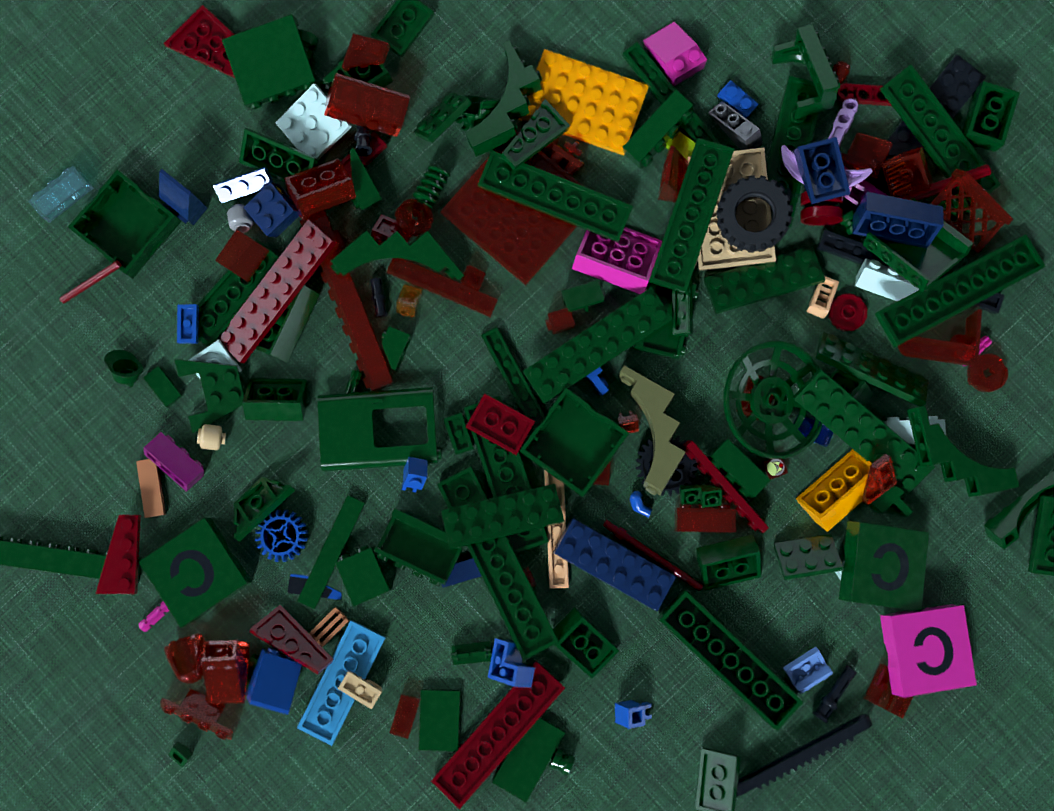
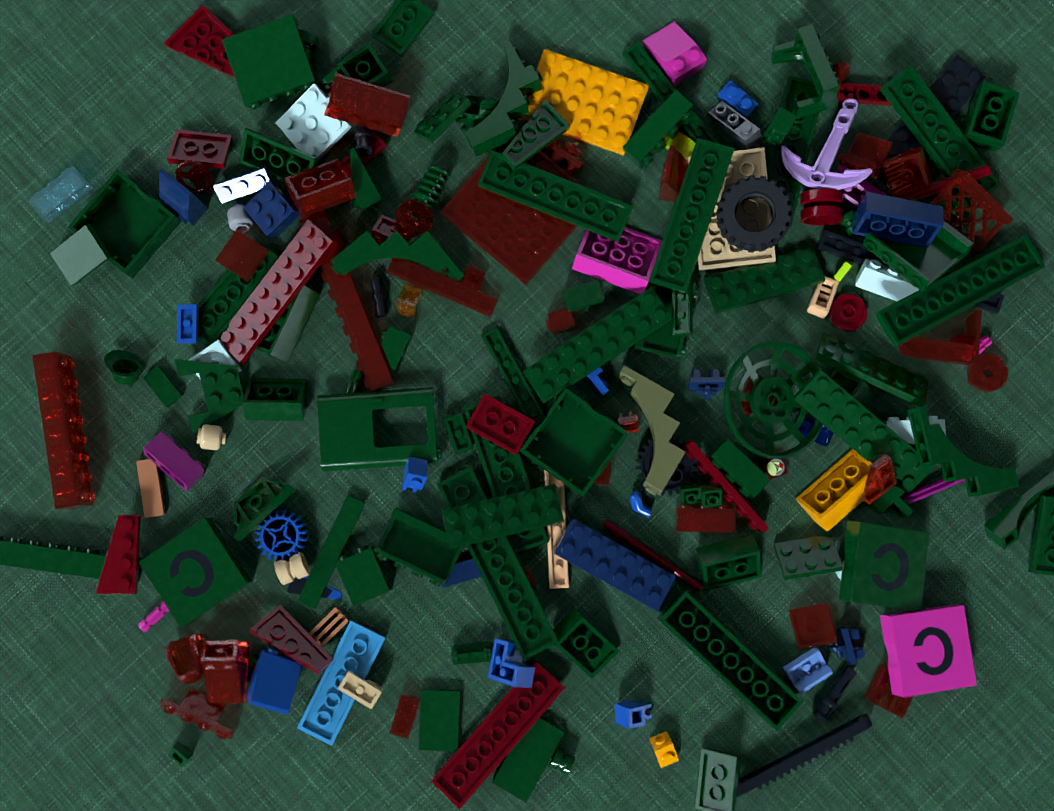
(63, 431): none -> clear red brick
(80, 255): none -> tile
(90, 282): dark red bar -> none
(195, 175): none -> clear red piece
(203, 147): none -> dark red plate
(294, 567): none -> tan wheel
(365, 52): clear red wing -> none
(664, 749): none -> light orange bracket
(706, 385): none -> dark blue hips
(779, 127): none -> dark green brick
(813, 625): none -> clear red tile
(822, 170): dark blue slope -> none
(843, 270): none -> lime tile
(851, 653): none -> dark blue hips
(929, 490): none -> magenta axle

